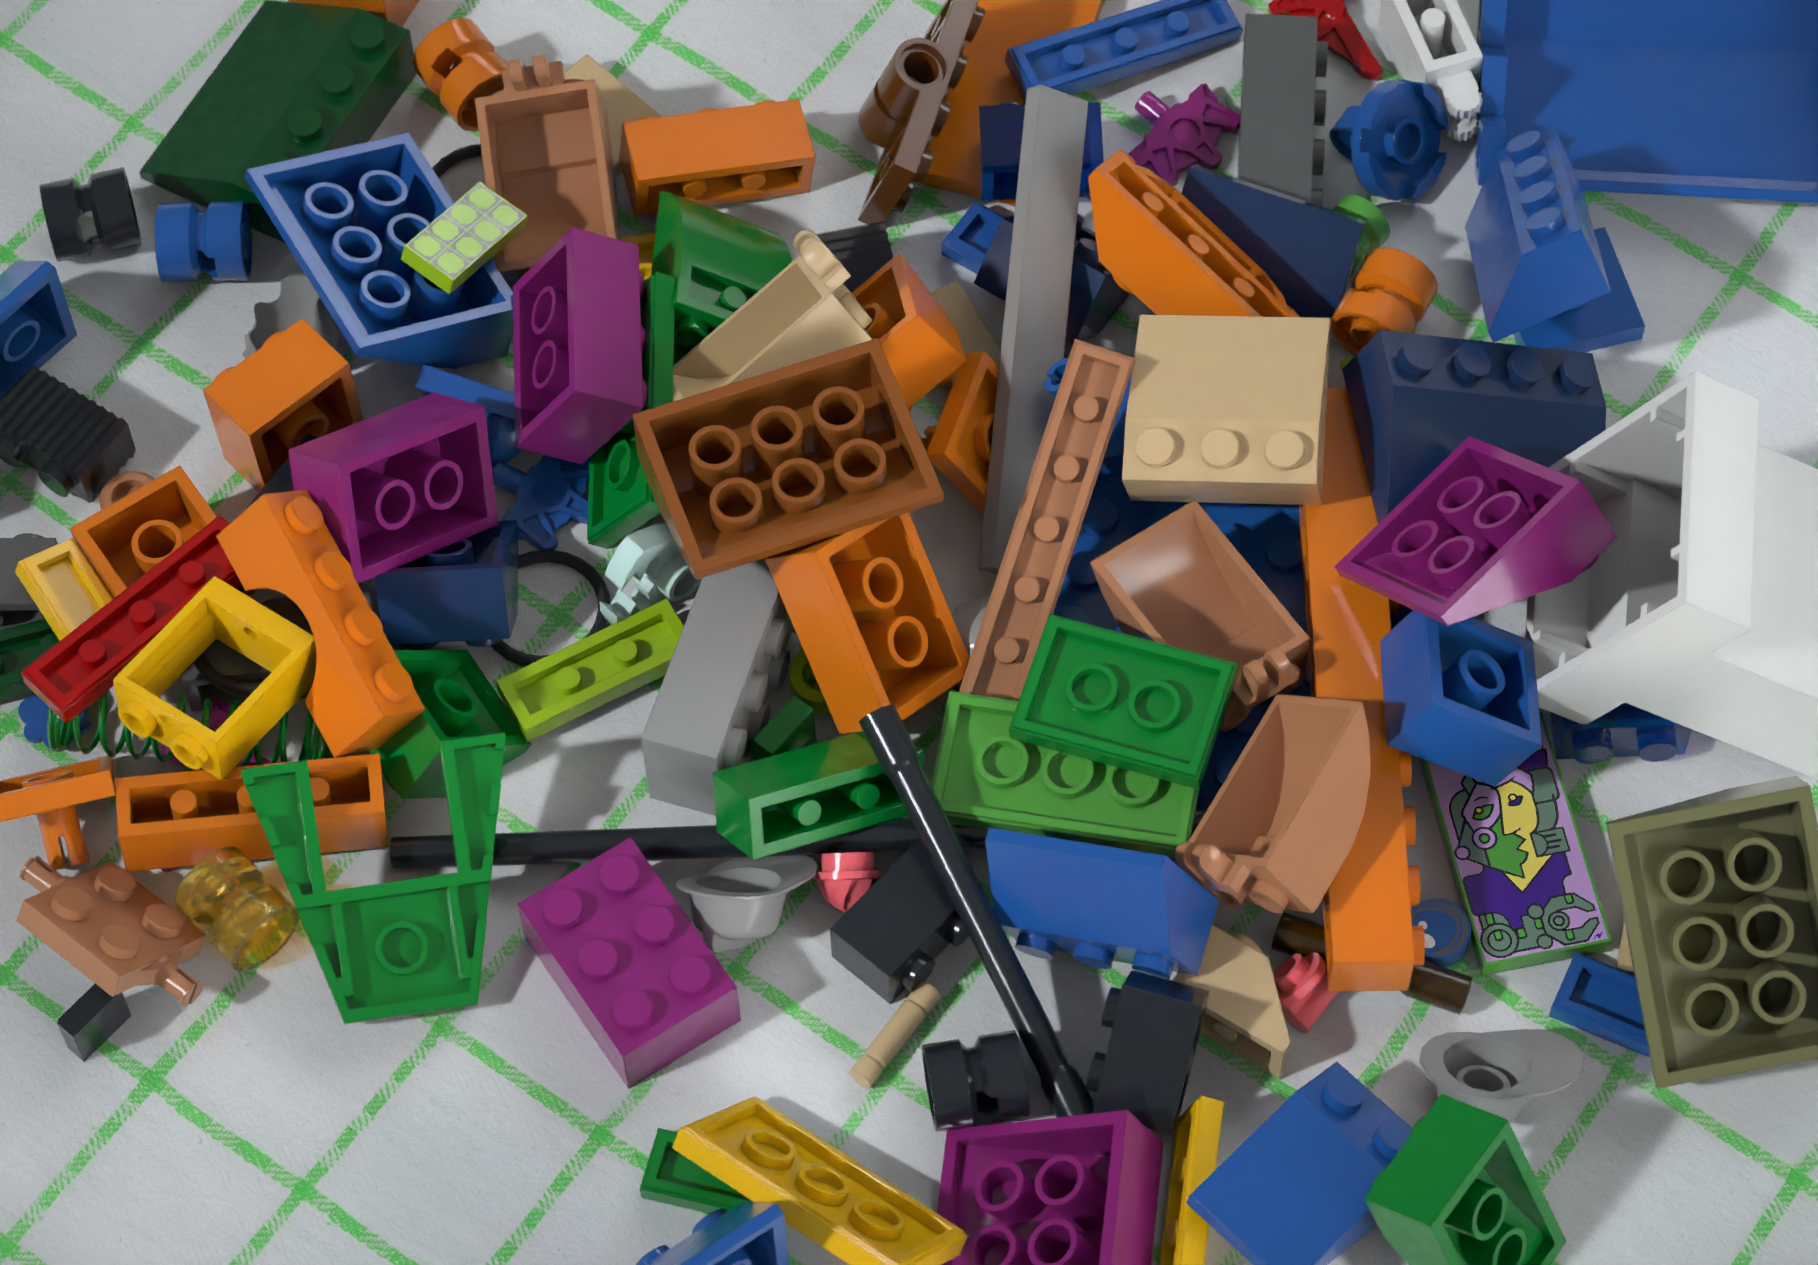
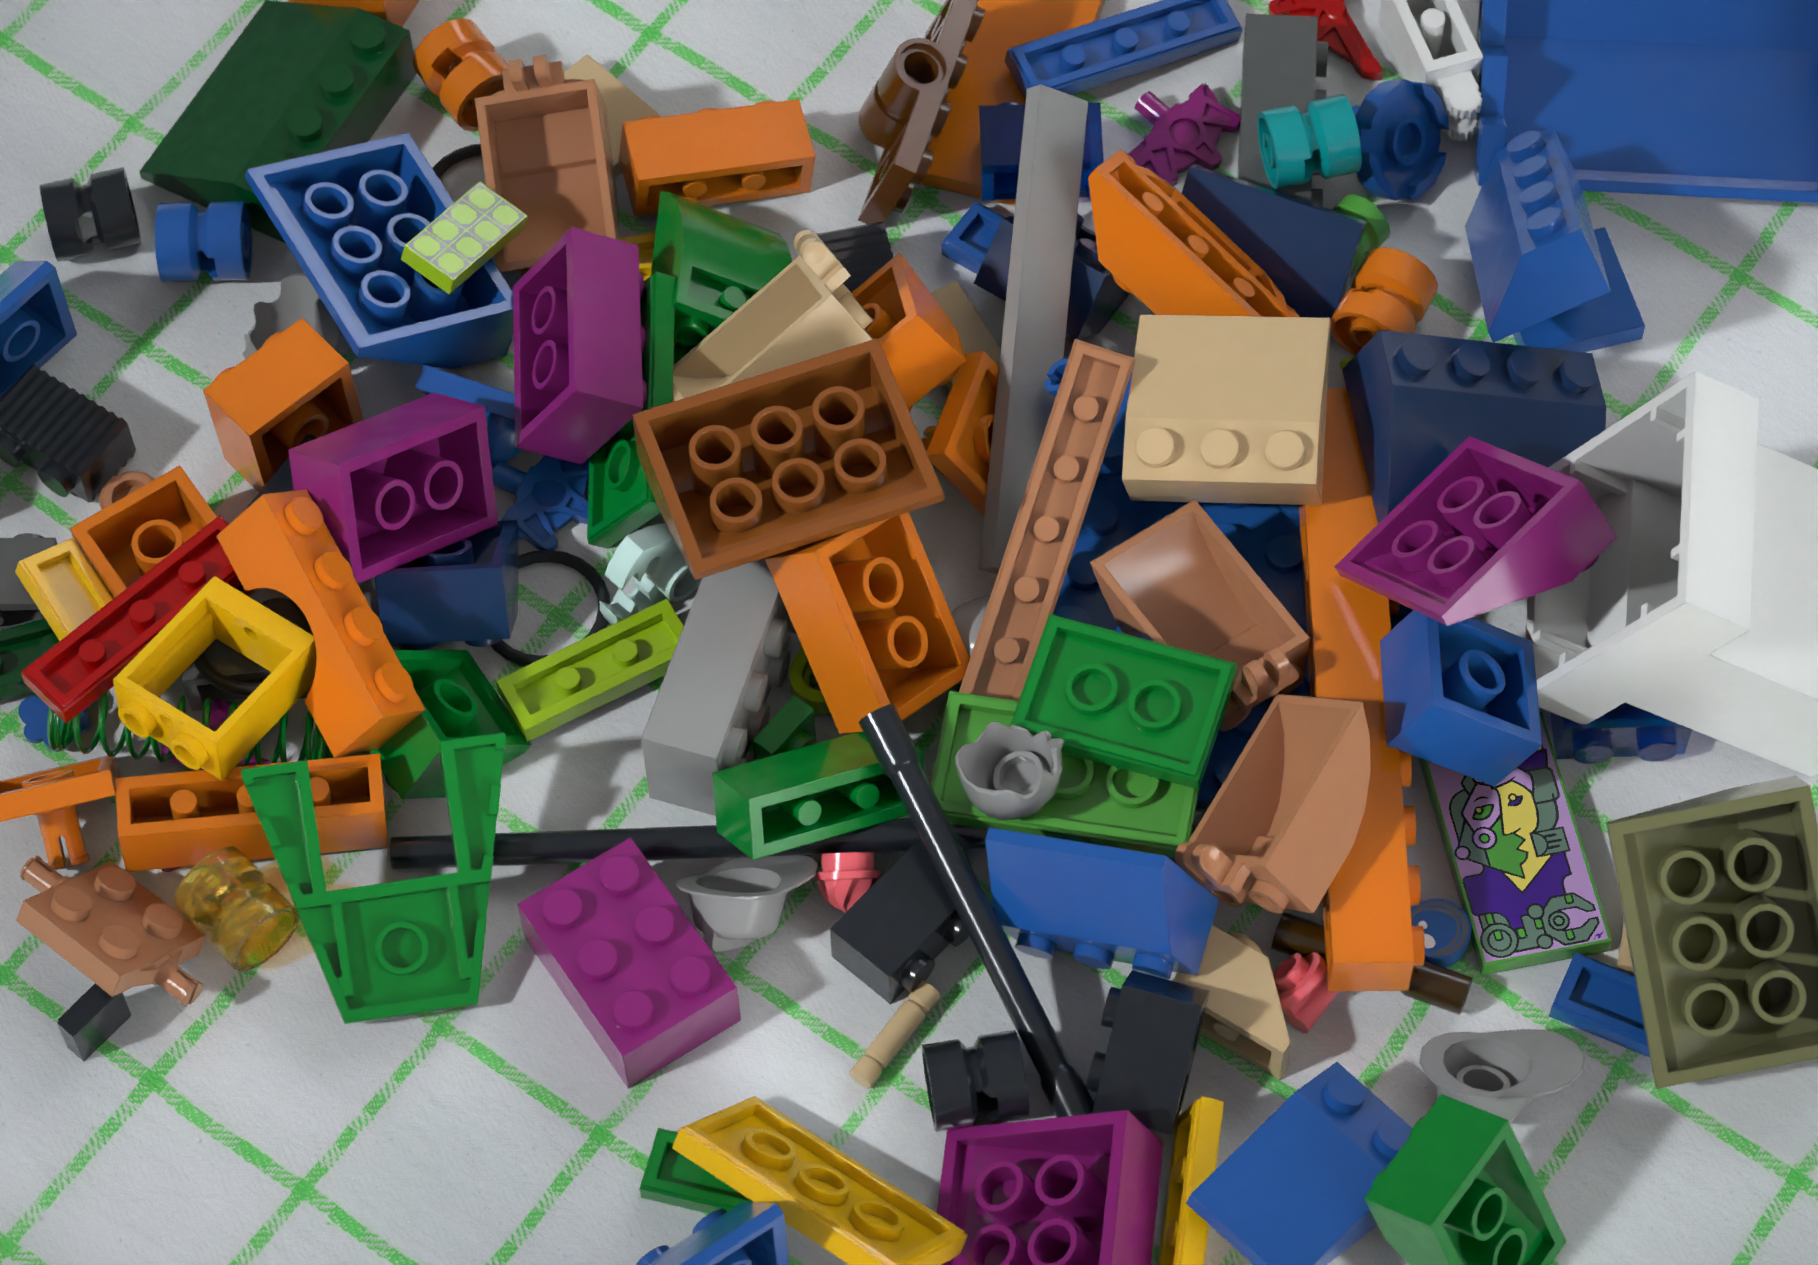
(1010, 770): none -> light grey hair
(1309, 141): none -> teal wheel

